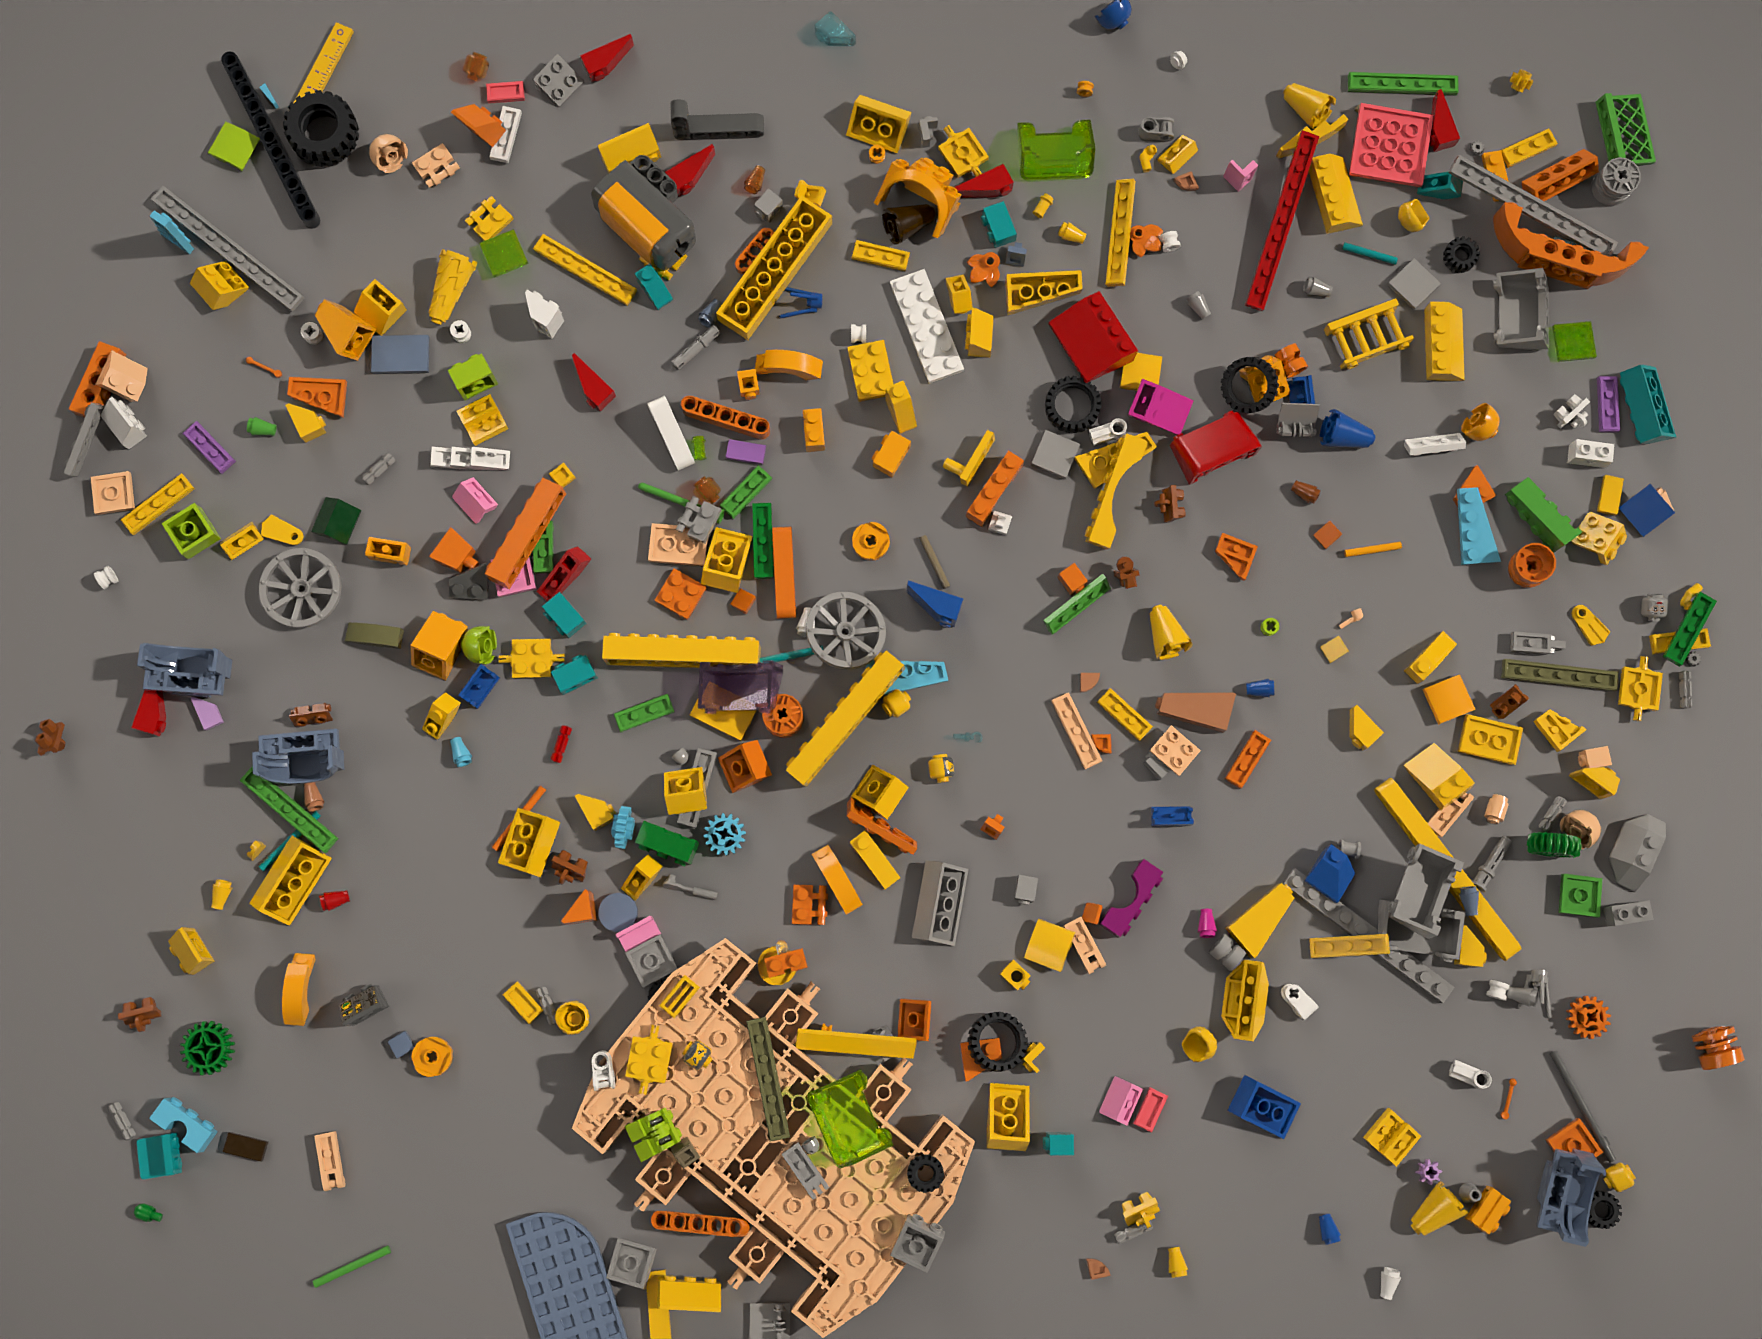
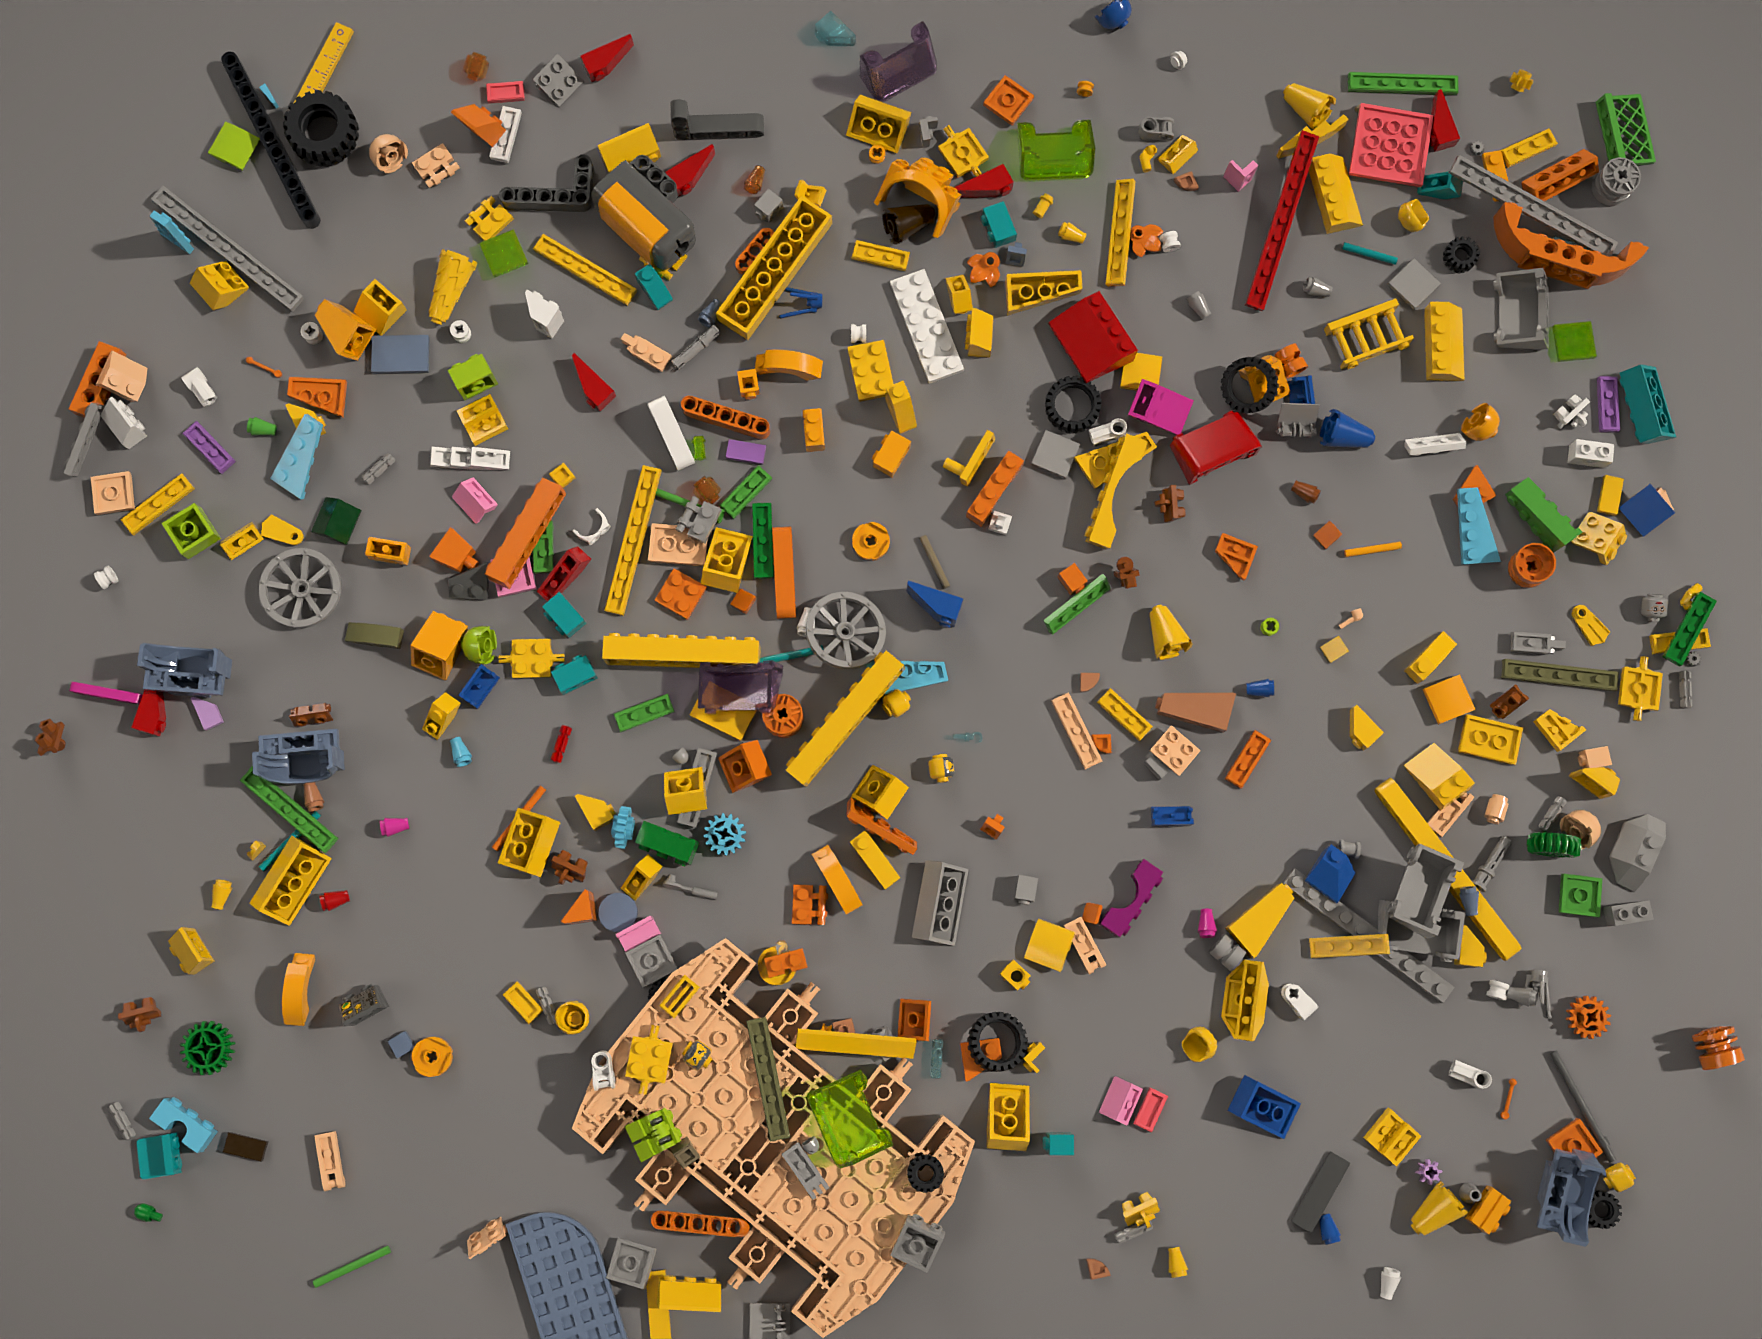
(106, 693): none -> dark pink beam
(198, 384): none -> white piece
(298, 457): none -> medium azure wing
(392, 826): none -> dark pink cone
(481, 1240): none -> light nougat hinge
(554, 194): none -> dark grey beam
(593, 538): none -> white cap
(633, 540): none -> yellow tile
(646, 351): none -> light nougat hinge
(844, 1026): none -> nougat brick
(901, 69): none -> windscreen
(936, 1058): none -> clear light blue axle
(1008, 100): none -> orange plate
(1320, 1192): none -> dark grey slope

